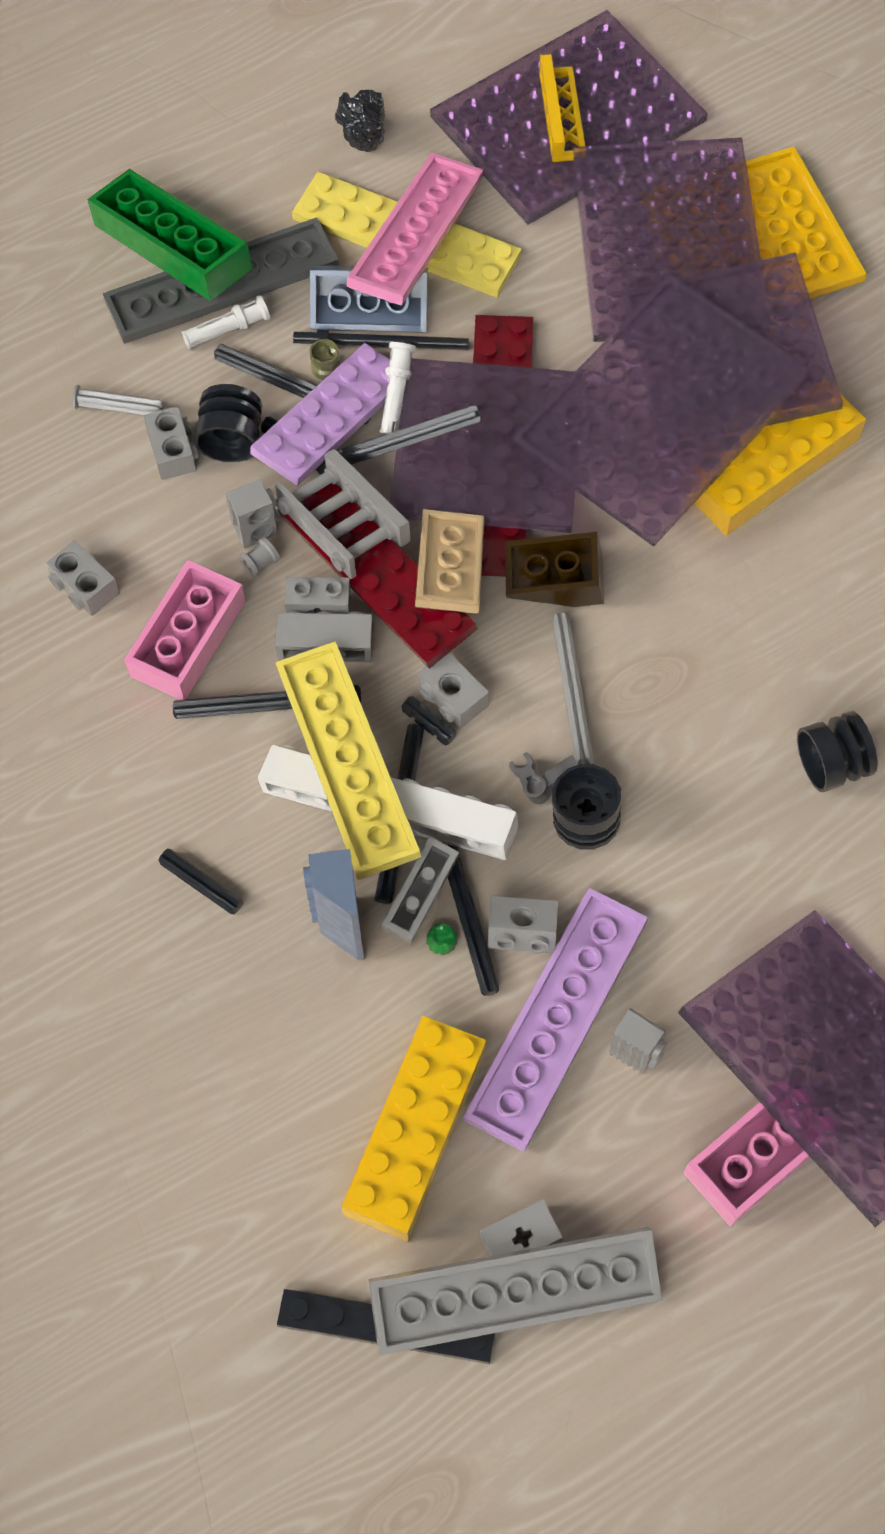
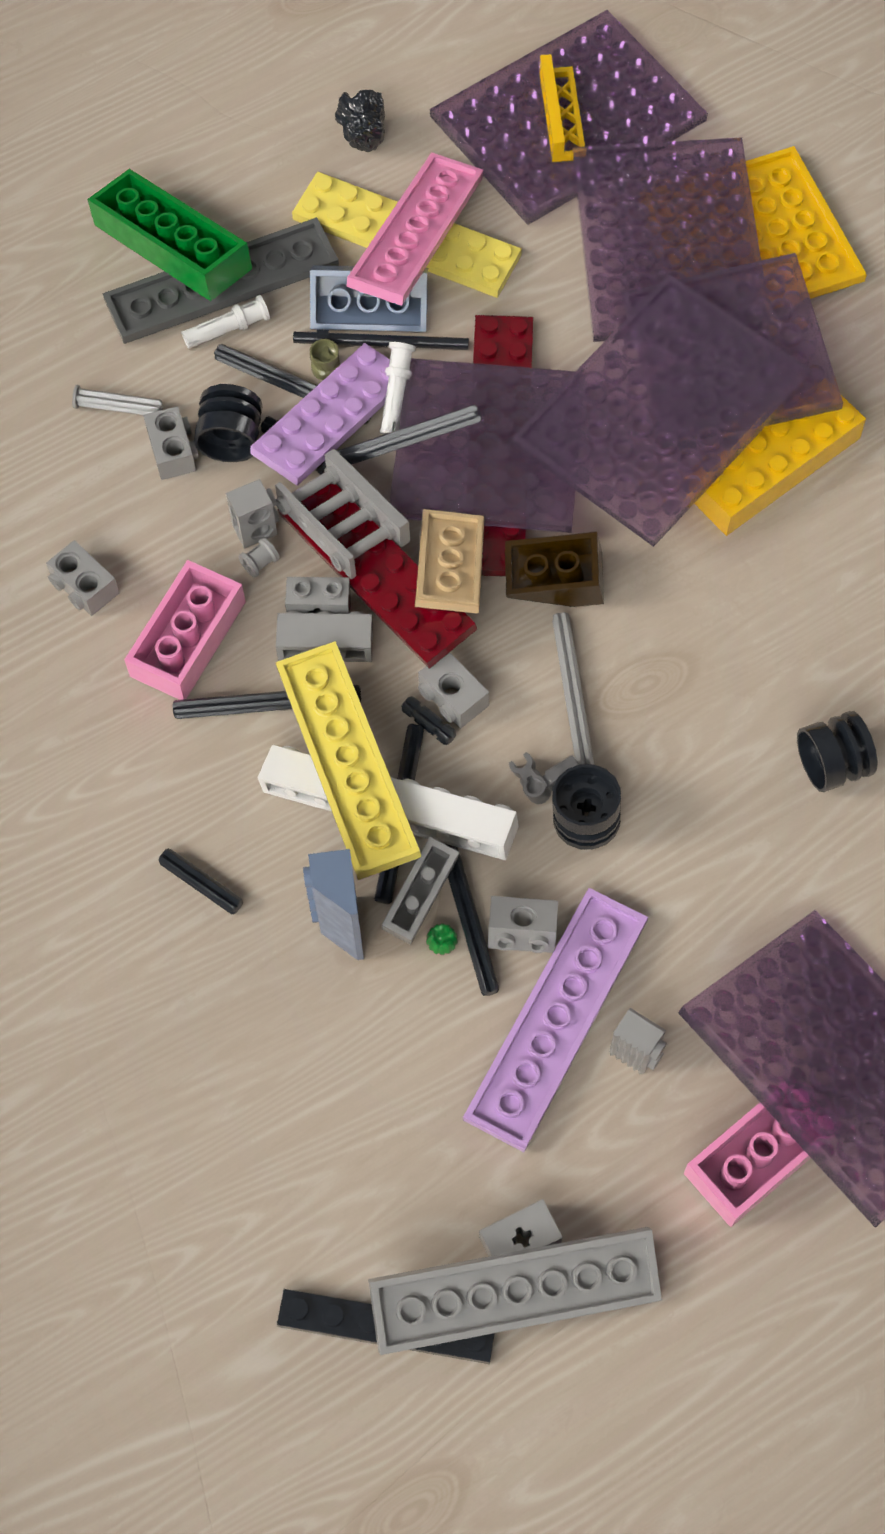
(414, 1128): yellow brick -> none

